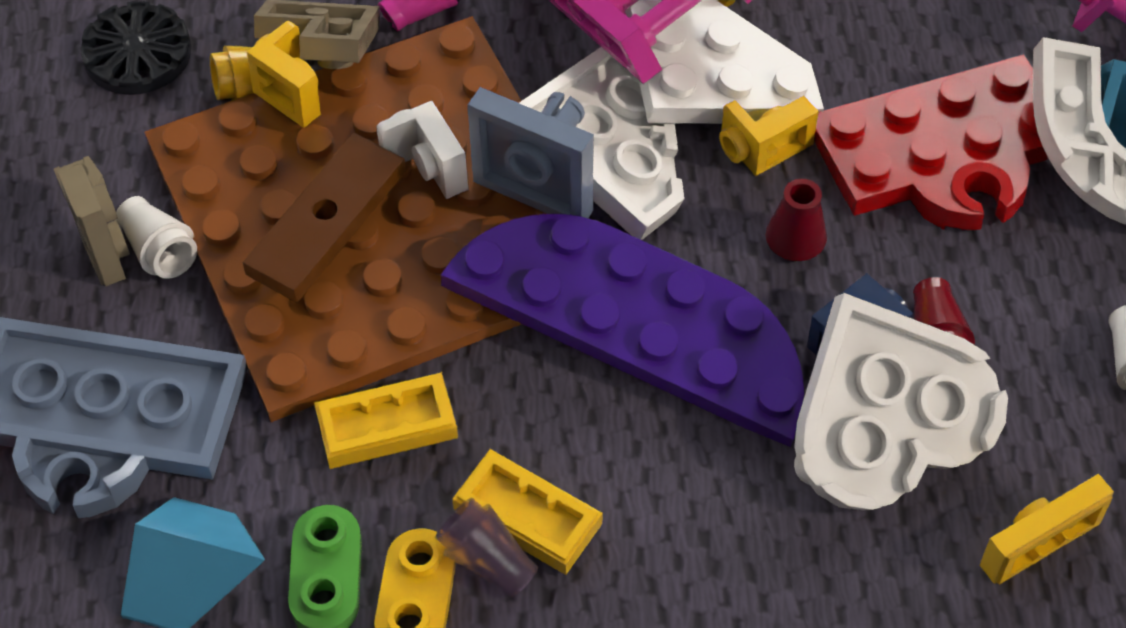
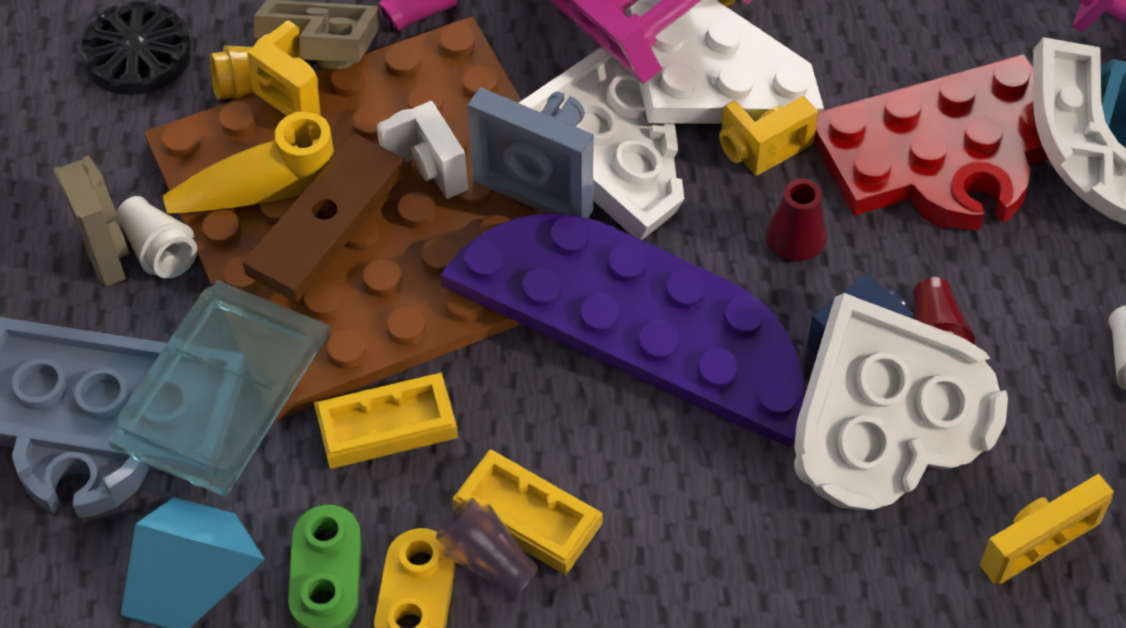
(218, 387): none -> clear light blue piece
(262, 172): none -> yellow piece

